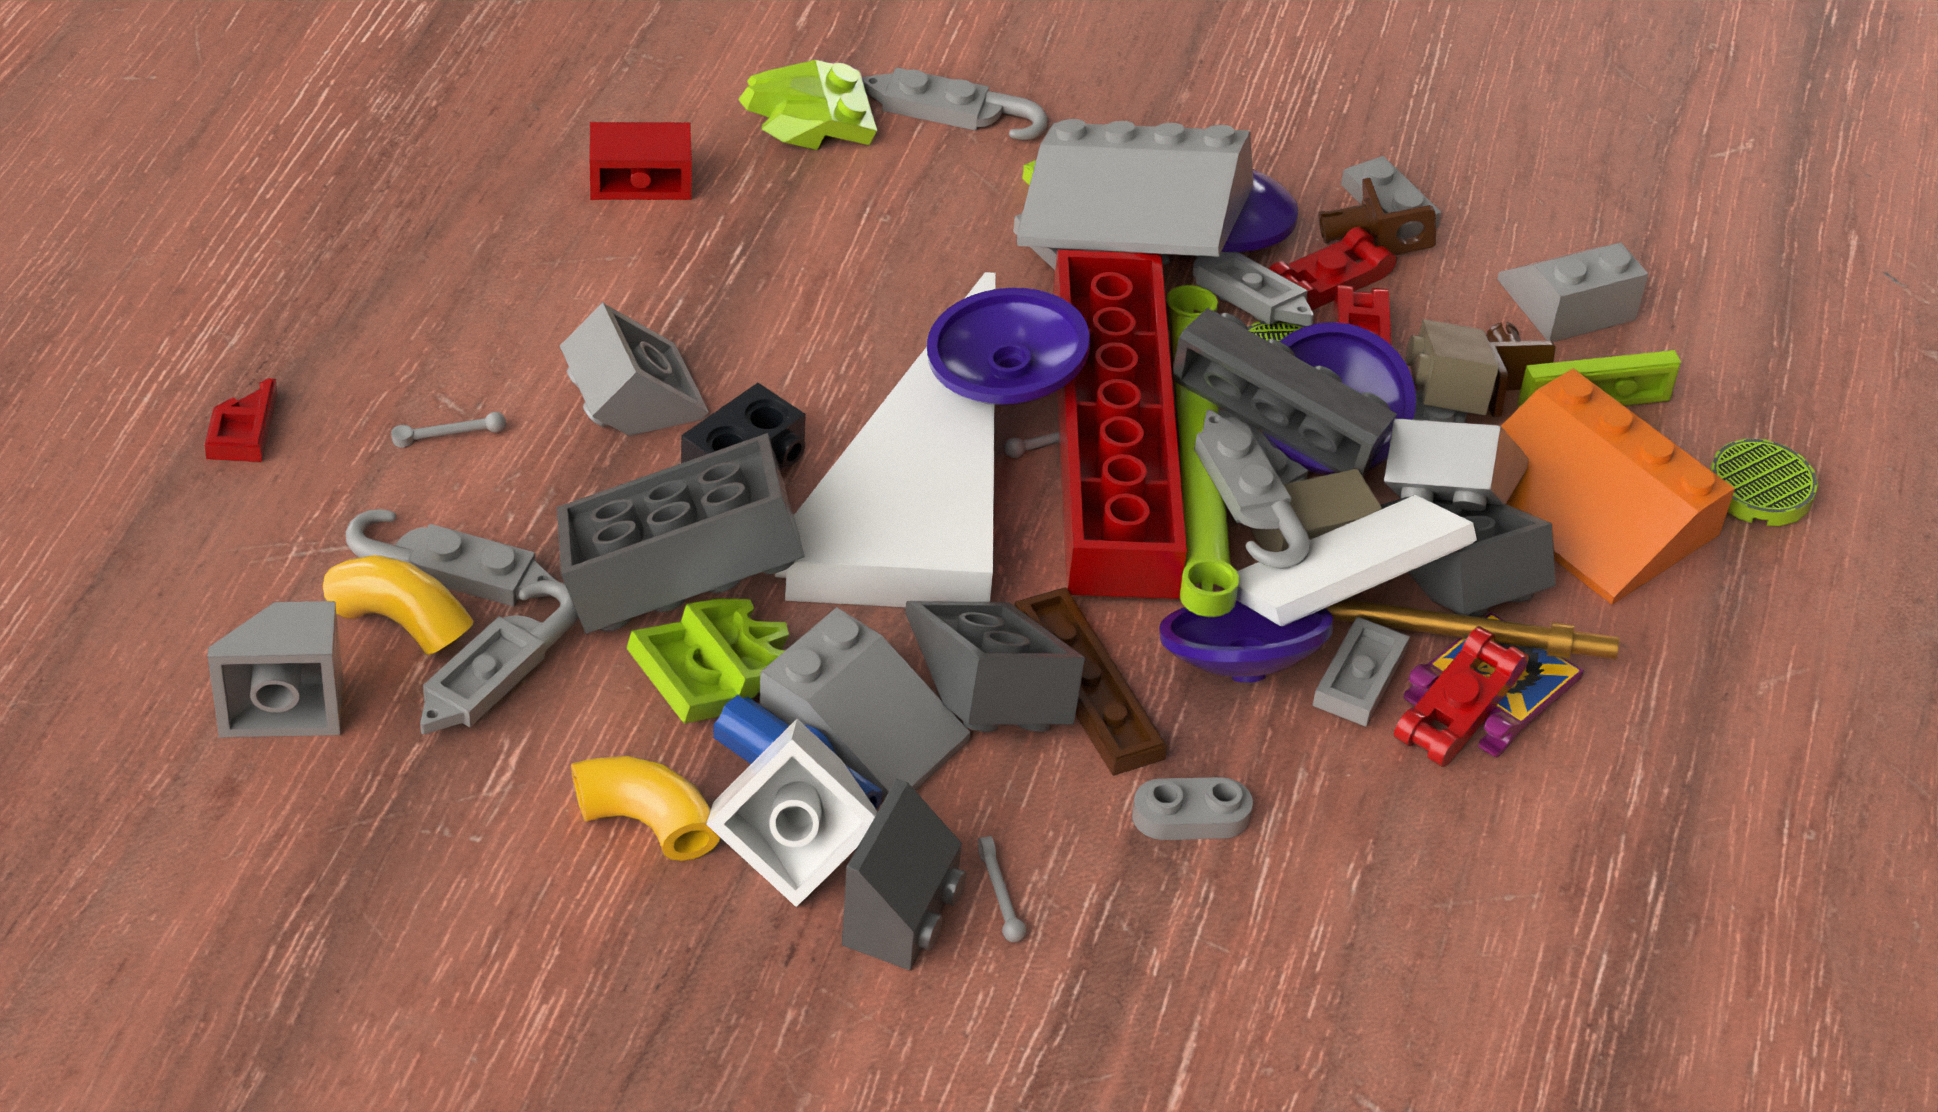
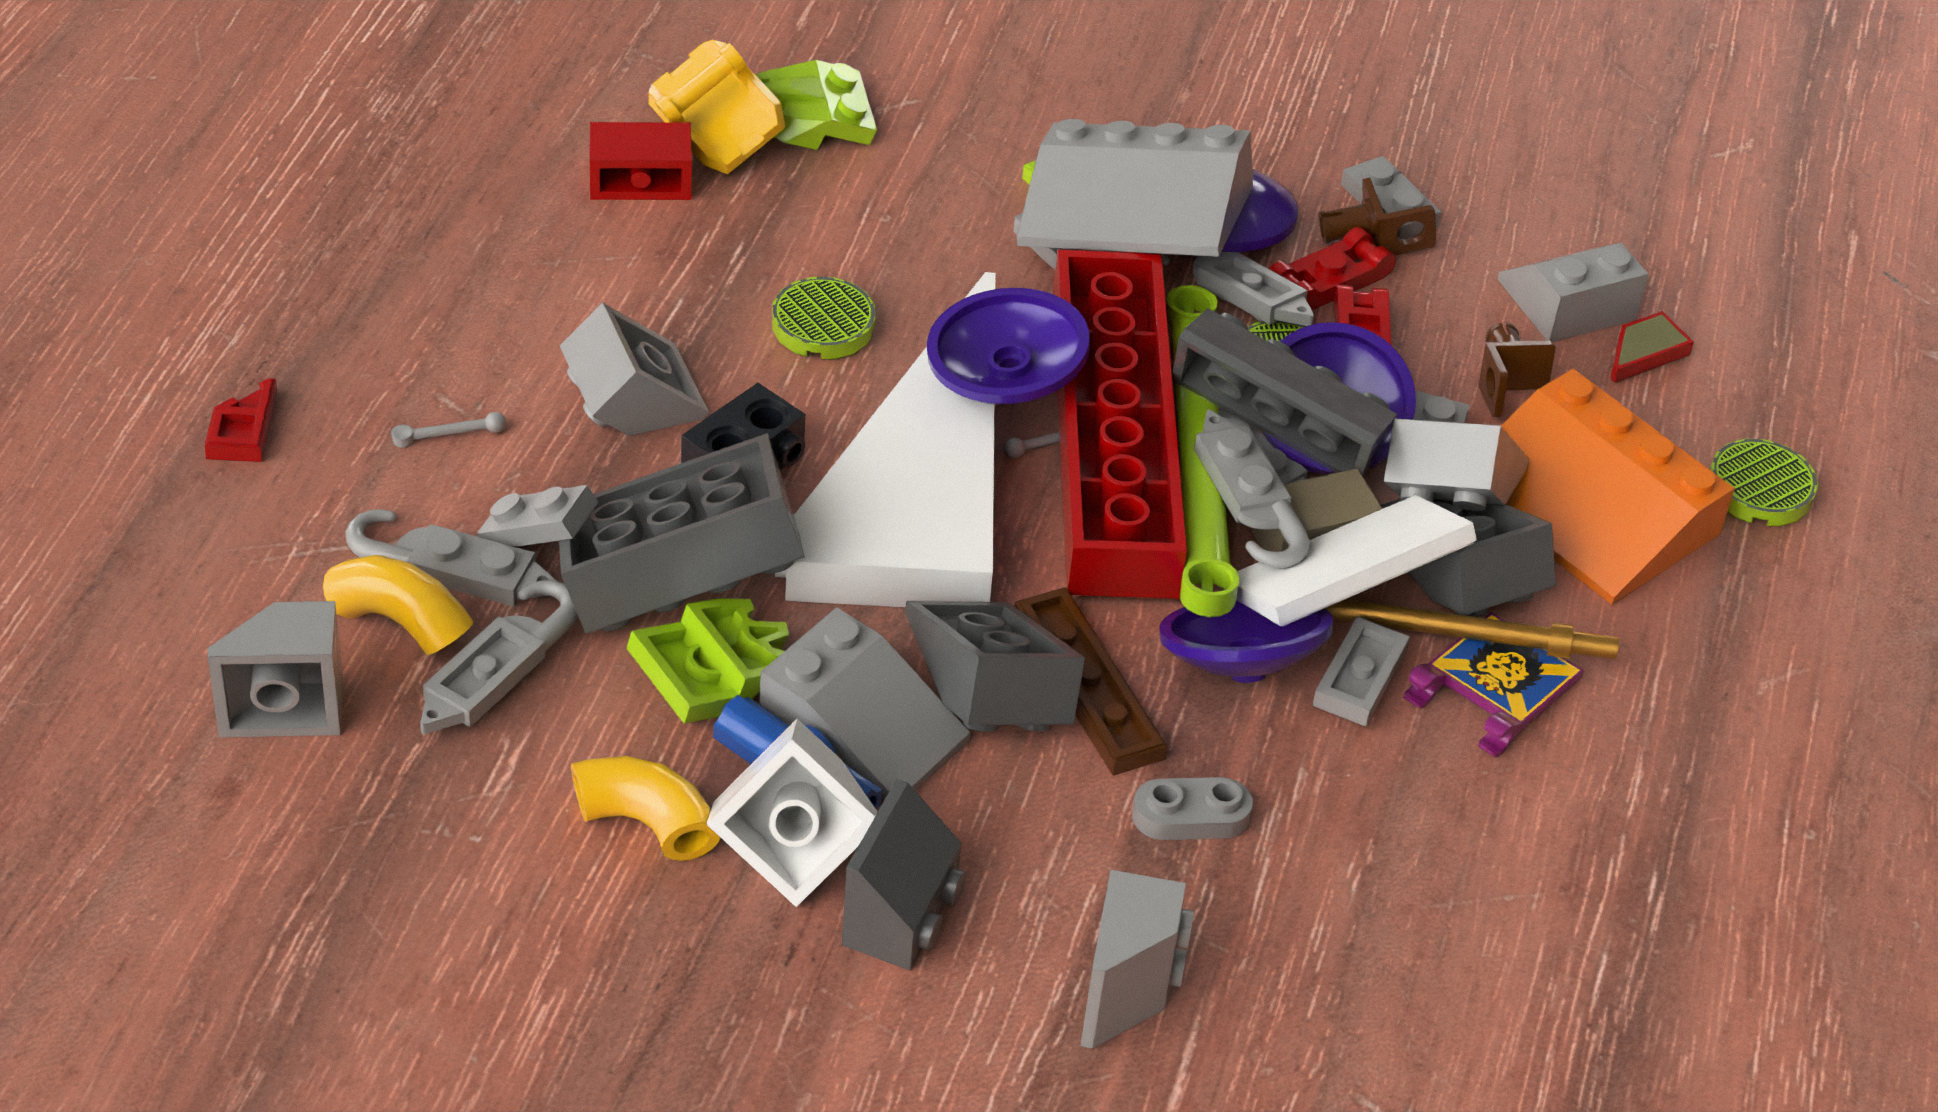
(539, 516): none -> light grey plate
(724, 103): none -> yellow shield
(823, 317): none -> tile
(951, 101): light grey plate -> none
(1013, 929): light grey hinge -> none
(1135, 954): none -> light grey slope
(1452, 366): dark tan brick -> none
(1461, 697): red plate -> none
(1625, 377): lime tile -> none
(1648, 345): none -> tile

